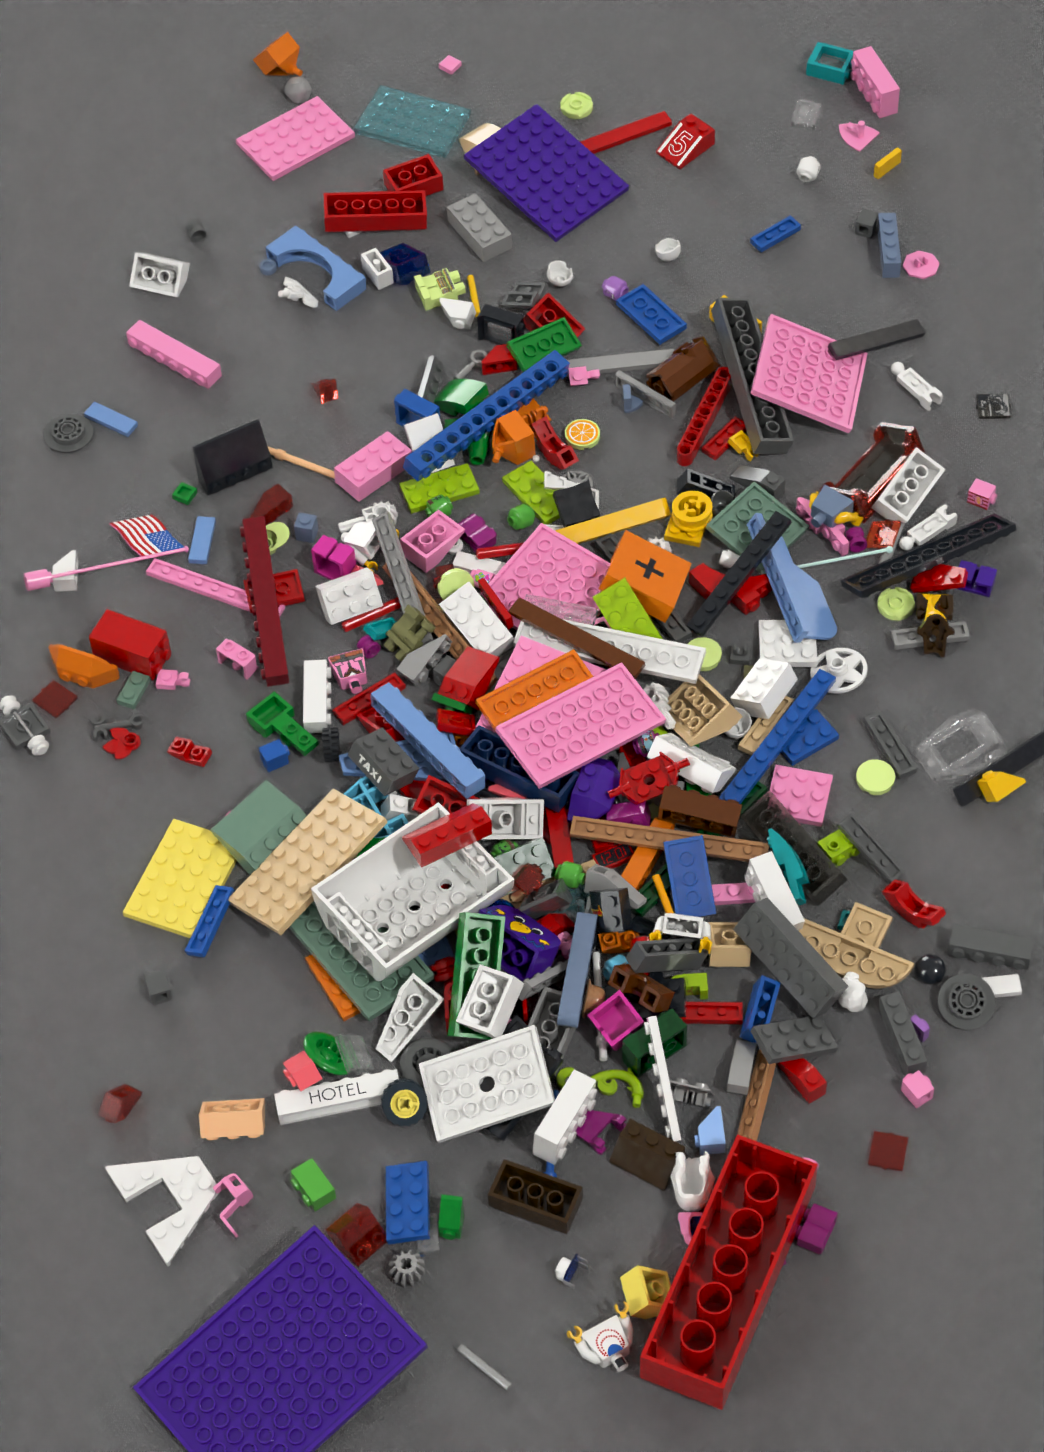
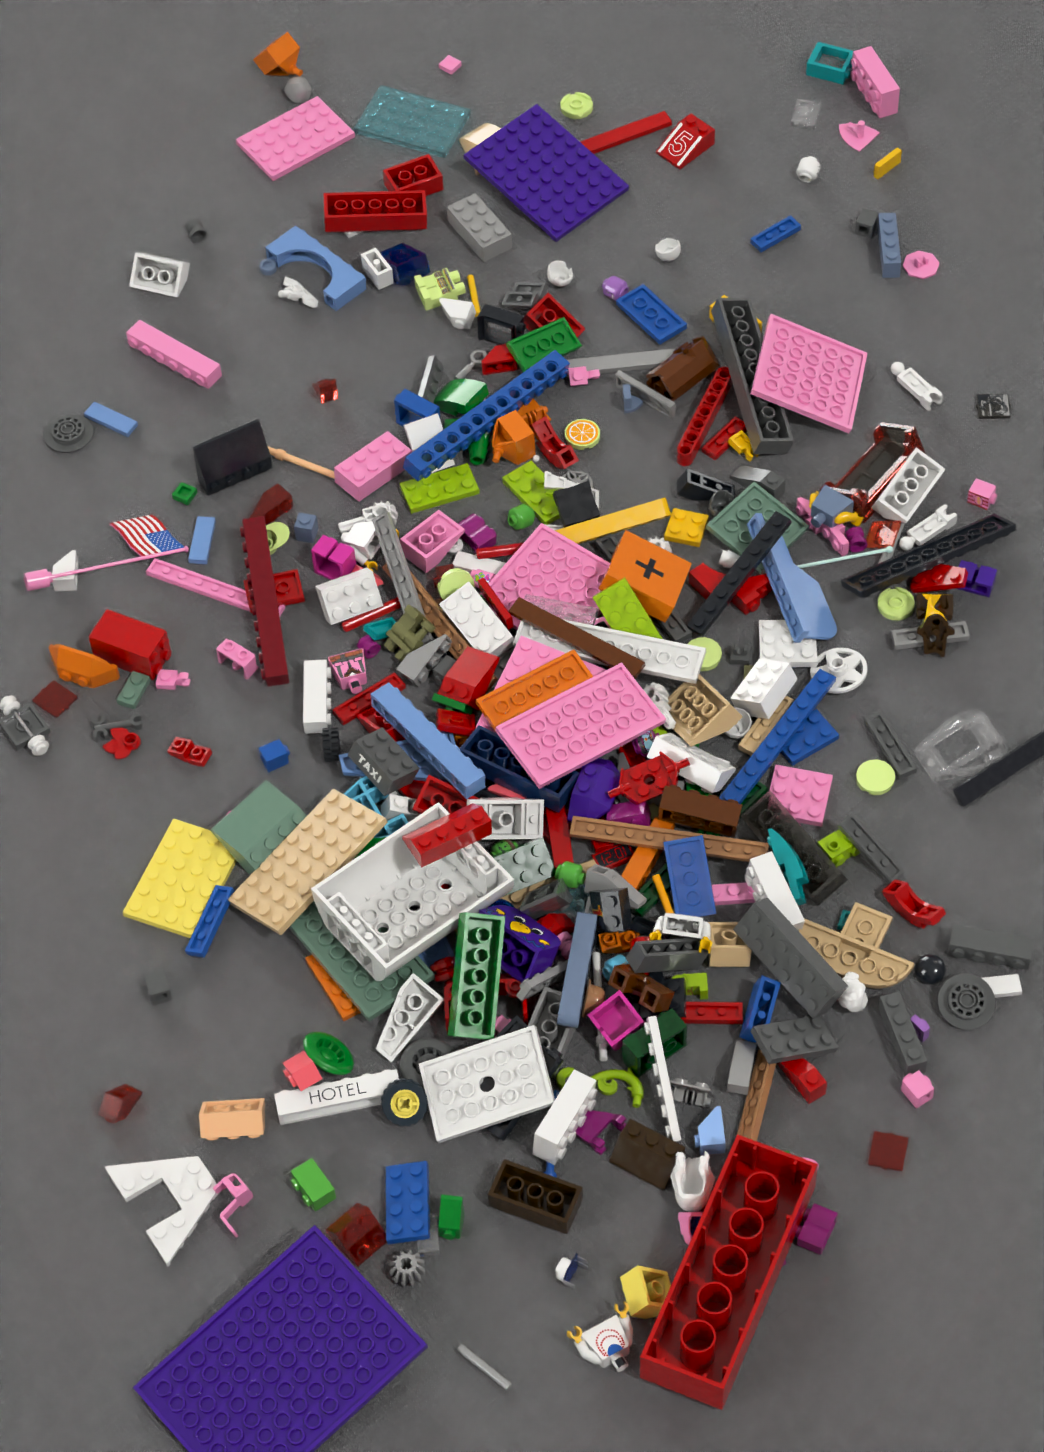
(276, 715): green plate -> none
(354, 1054): clear plate -> none
(439, 503): bright green head -> none
(490, 1001): white slope -> none
(529, 878): clear red brick -> none
(693, 504): yellow wheel -> none
(876, 339): black tile -> none
(998, 785): yellow slope -> none

